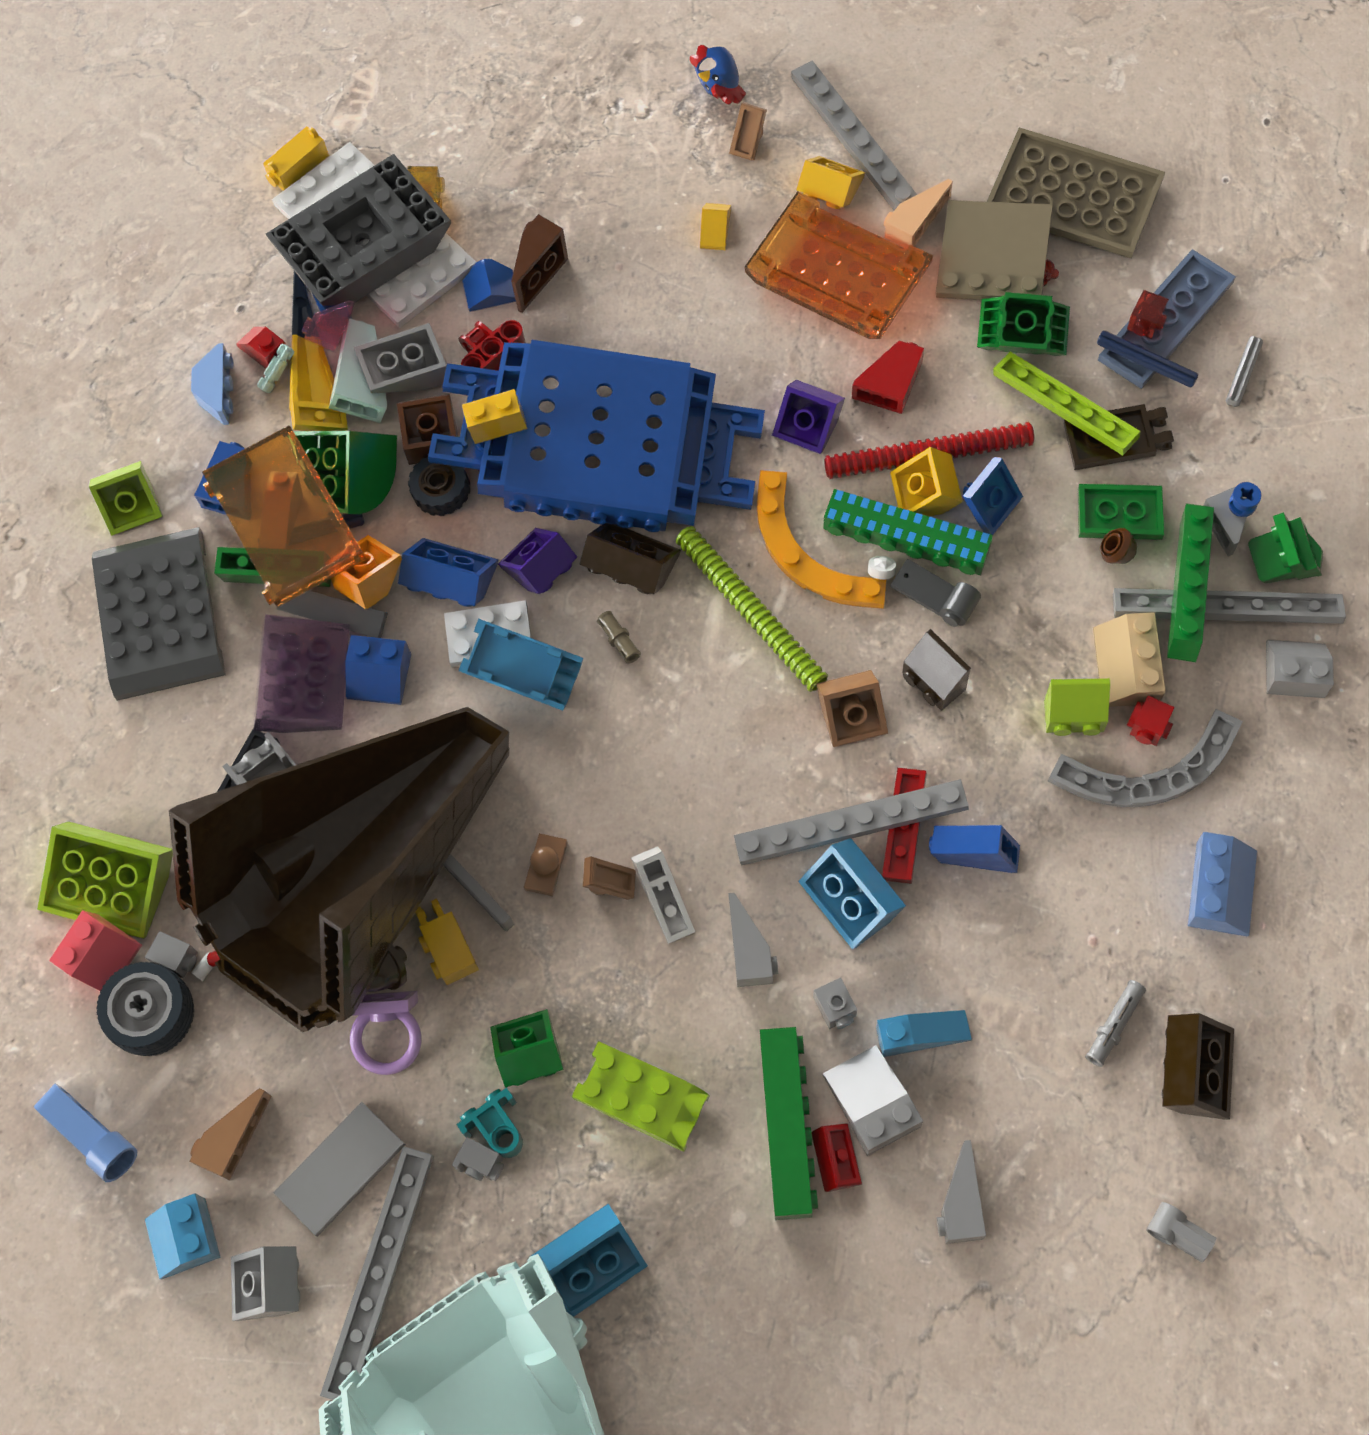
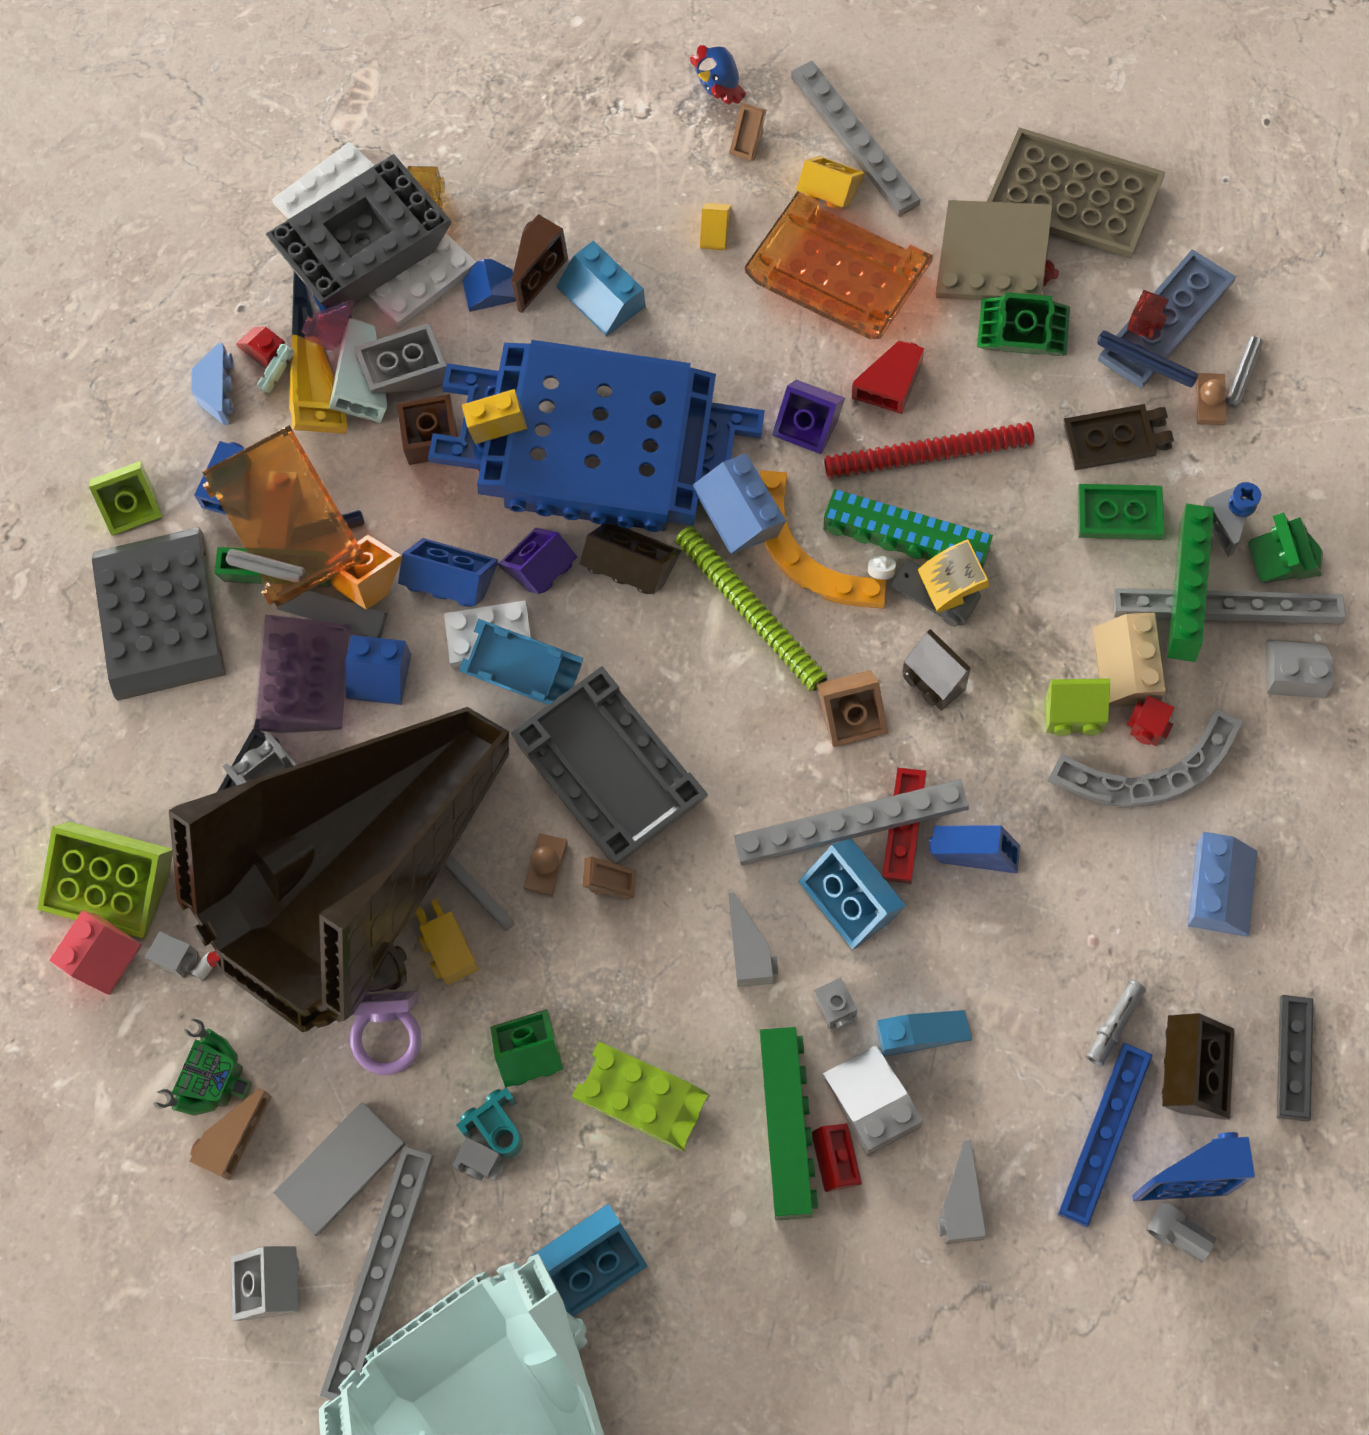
(104, 1150): medium blue beam -> none
(145, 1009): wheel -> none
(182, 1235): dark azure slope -> none
(207, 1076): none -> green torso
(265, 565): none -> light grey axle
(295, 158): yellow brick -> none
(352, 466): green brick -> none
(439, 499): black wheel -> none
(482, 342): red piece -> none
(601, 288): none -> dark azure slope
(608, 766): none -> dark grey slope
(618, 637): dark tan pin -> none
(663, 894): white slope -> none
(739, 504): none -> medium blue slope
(916, 214): light nougat slope -> none
(927, 483): yellow slope -> none
(953, 576): none -> slope
(992, 495): blue tile -> none
(1066, 403): lime plate -> none
(1104, 1135): none -> blue tile
(1118, 546): reddish brown cone -> none
(1207, 1172): none -> blue slope
(1211, 399): none -> medium nougat tile
(1295, 1058): none -> dark grey tile

